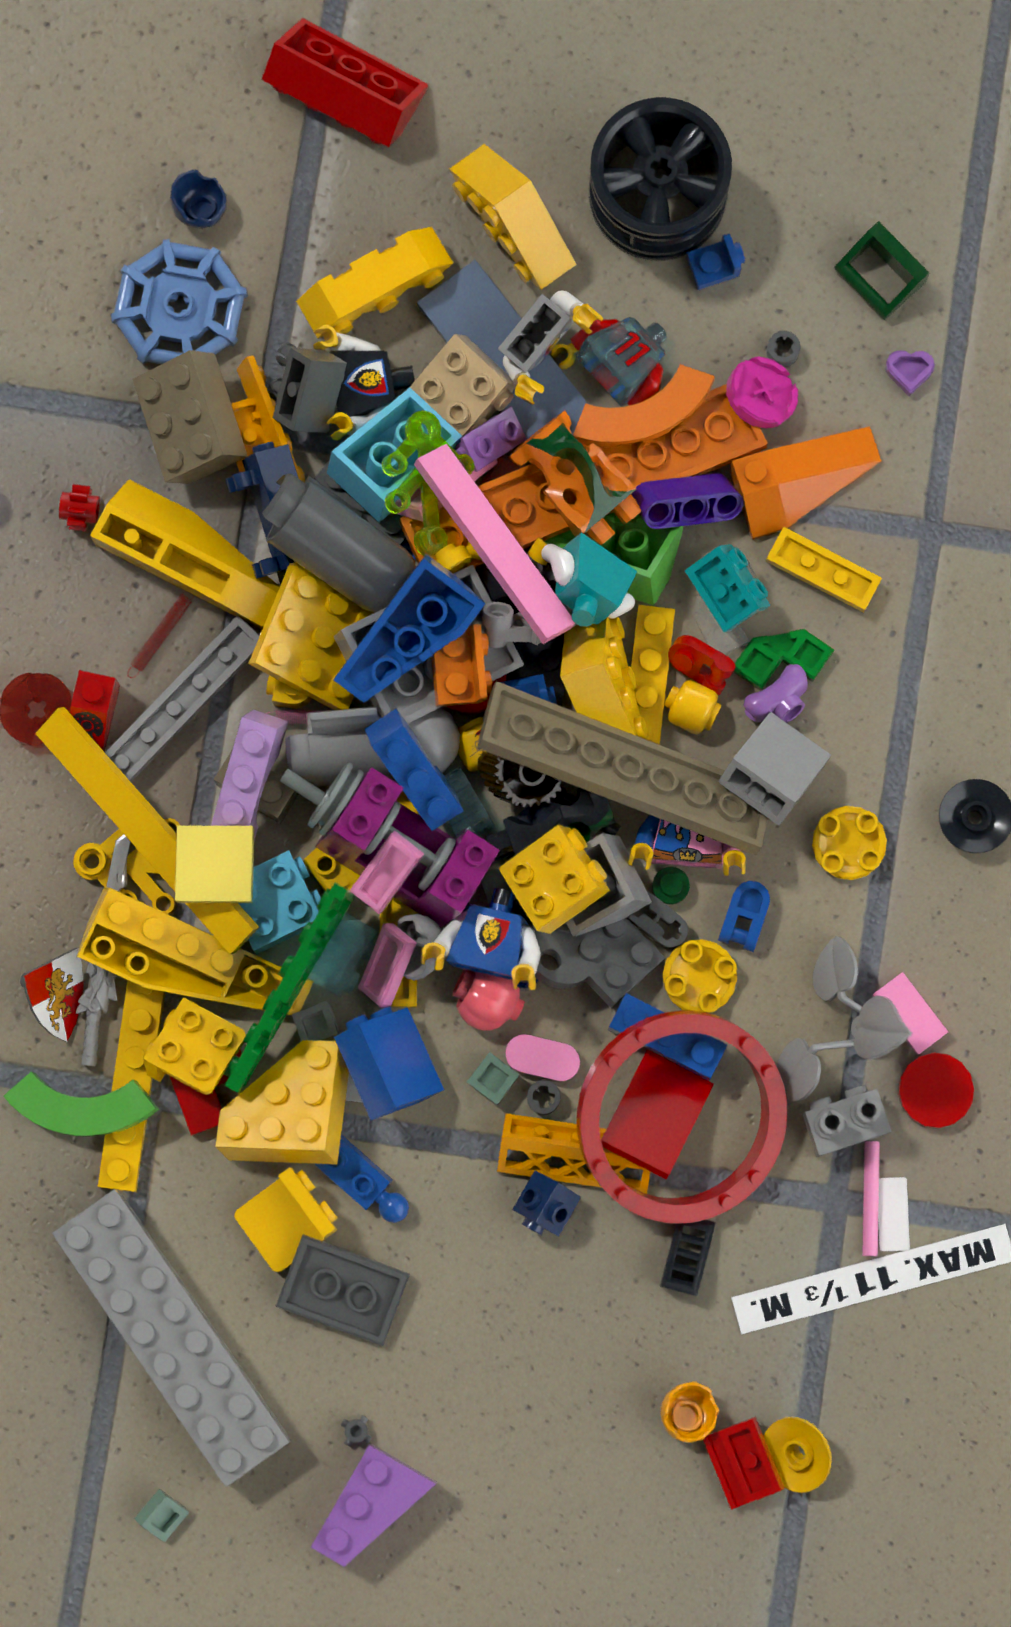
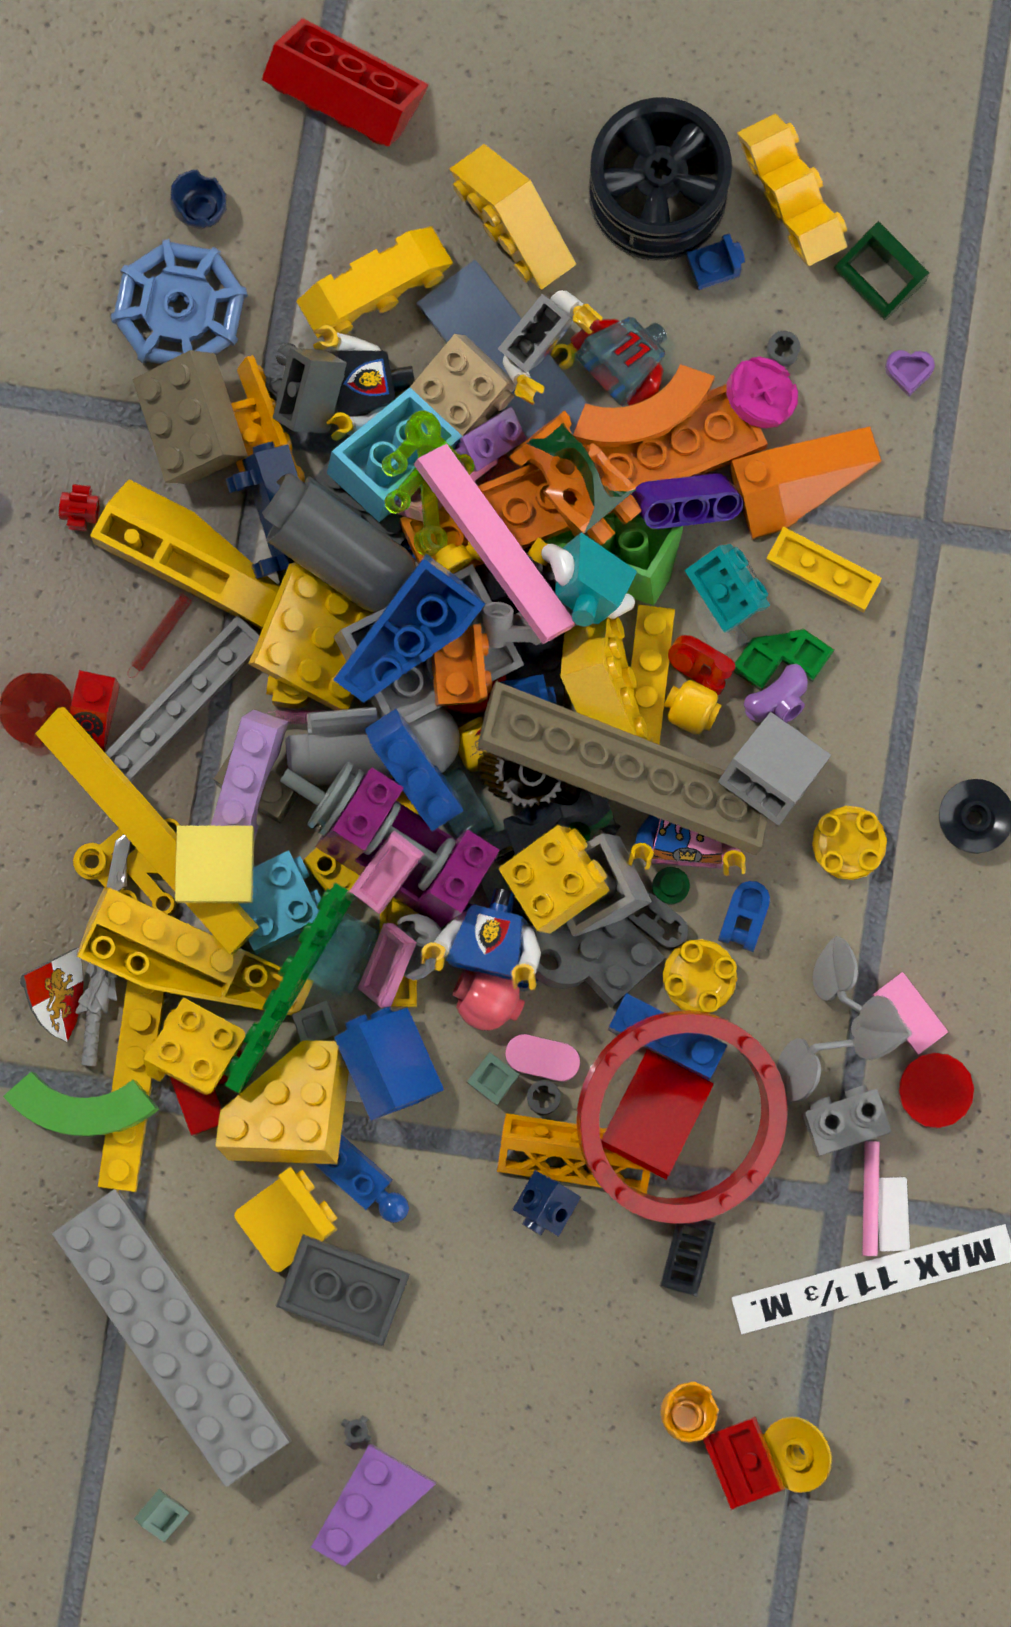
(792, 189): none -> yellow brick

